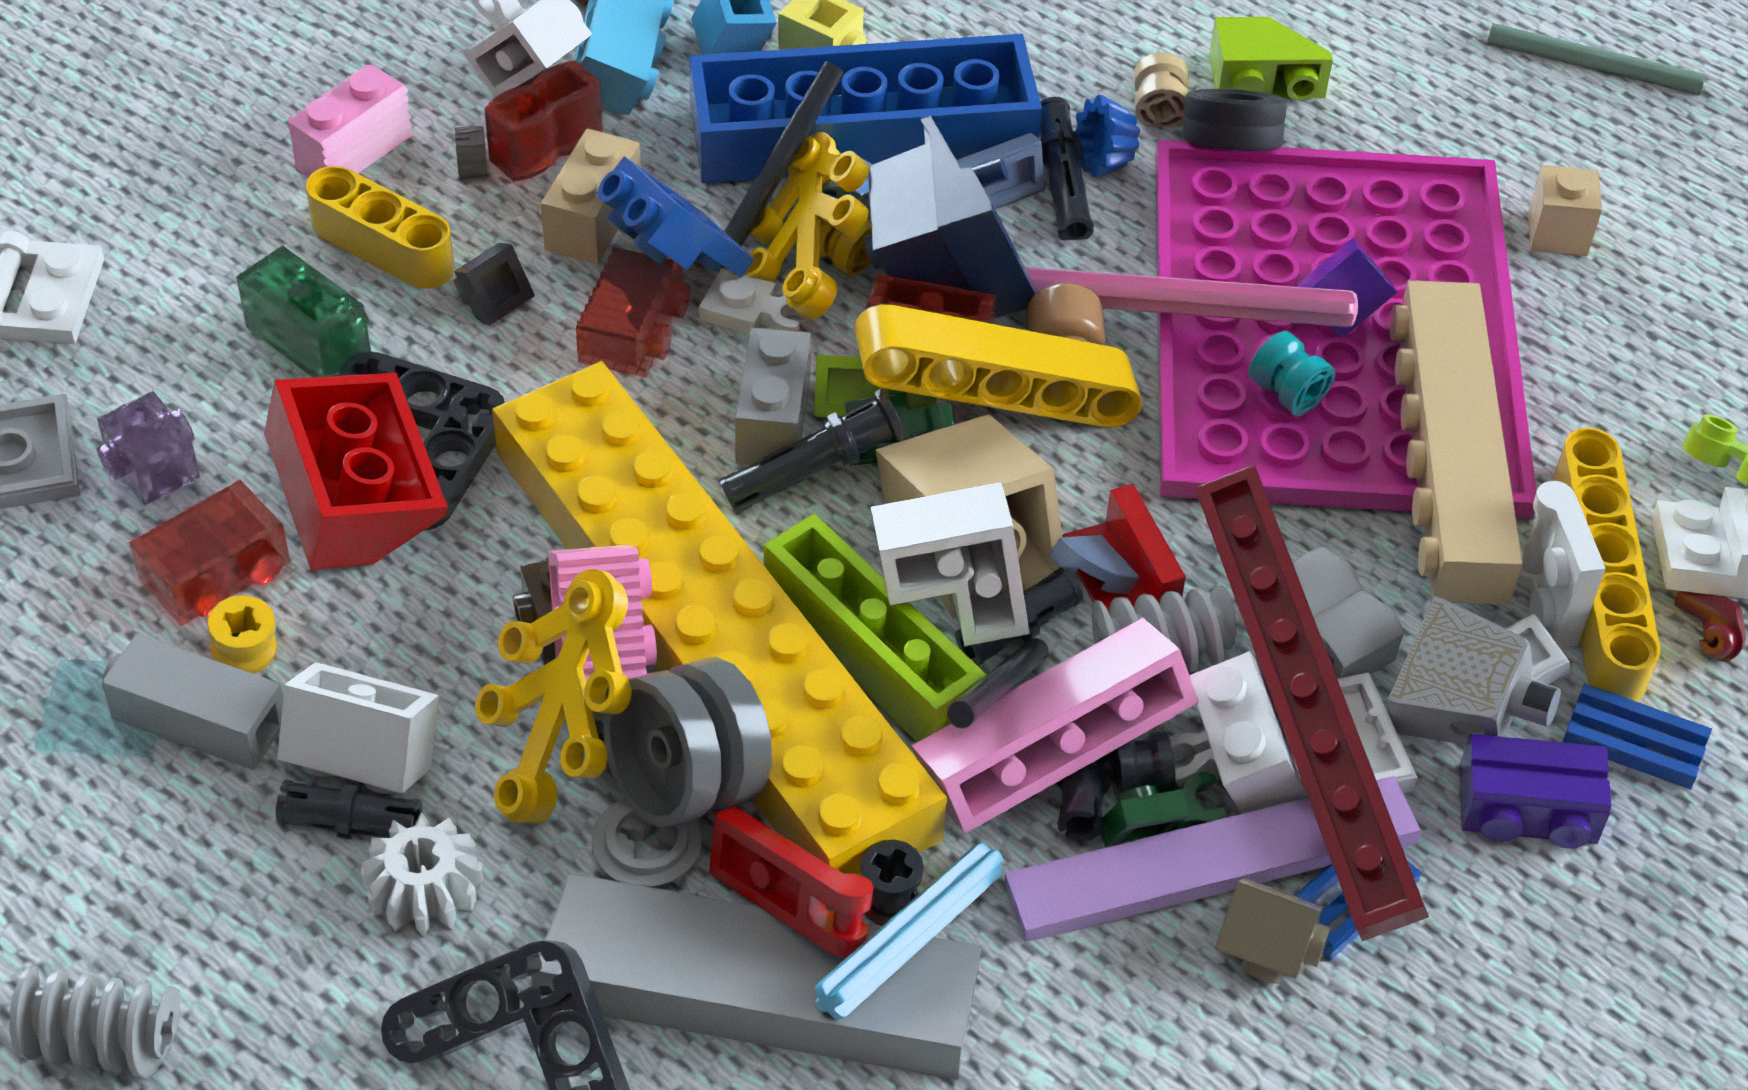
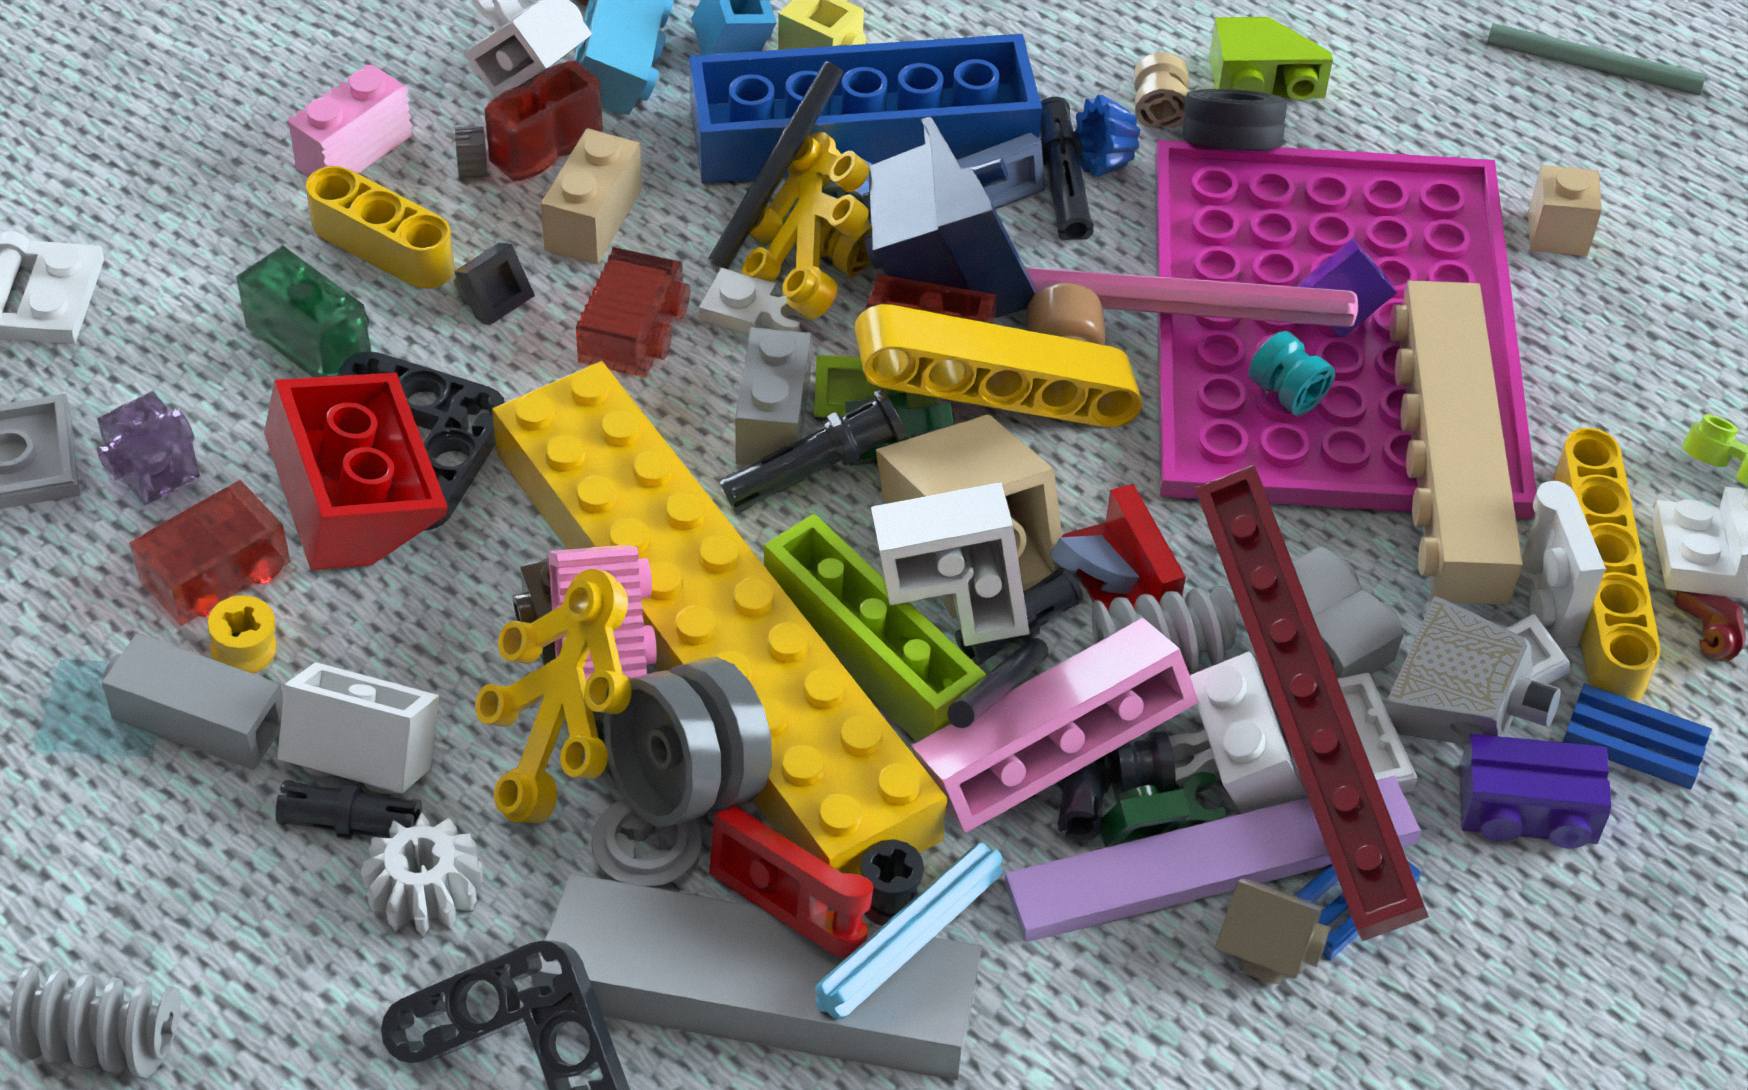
(667, 222): blue plate -> none

